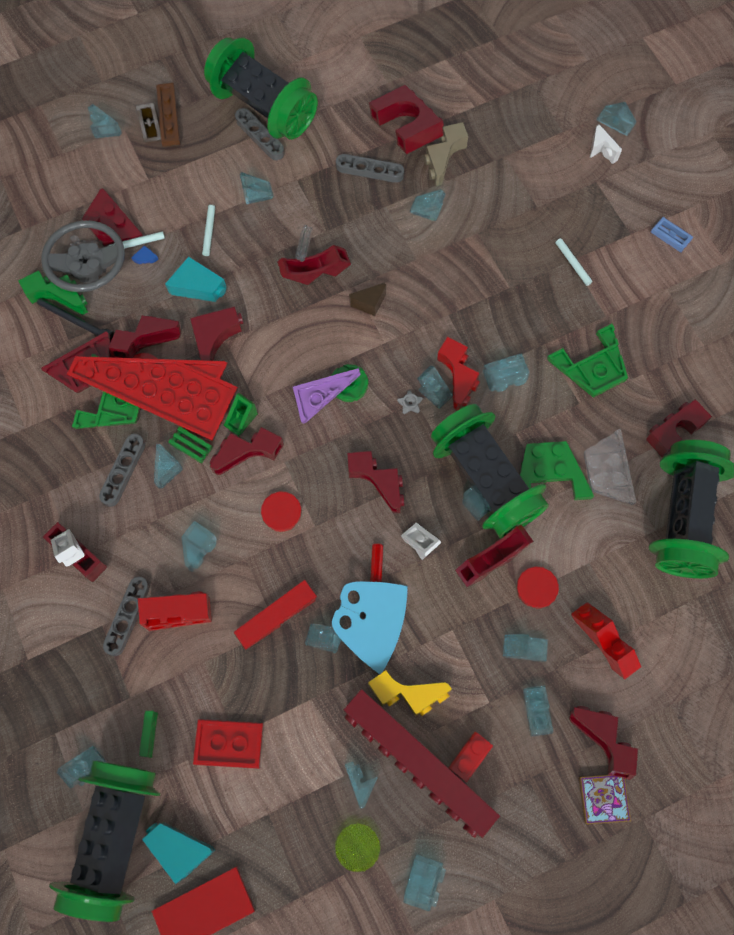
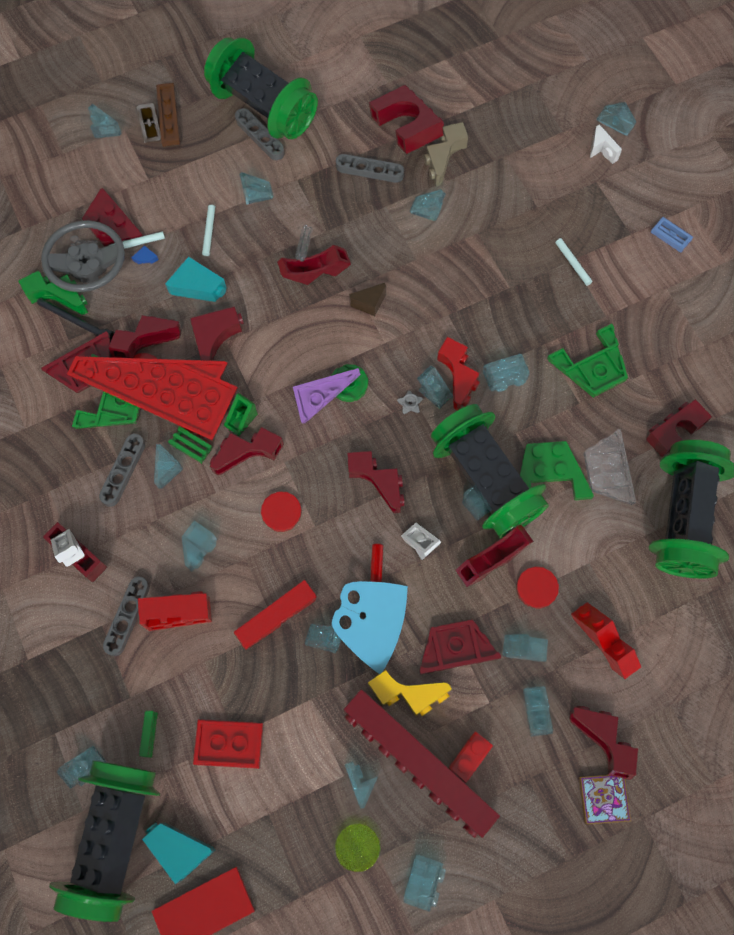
(456, 646): none -> dark red wing

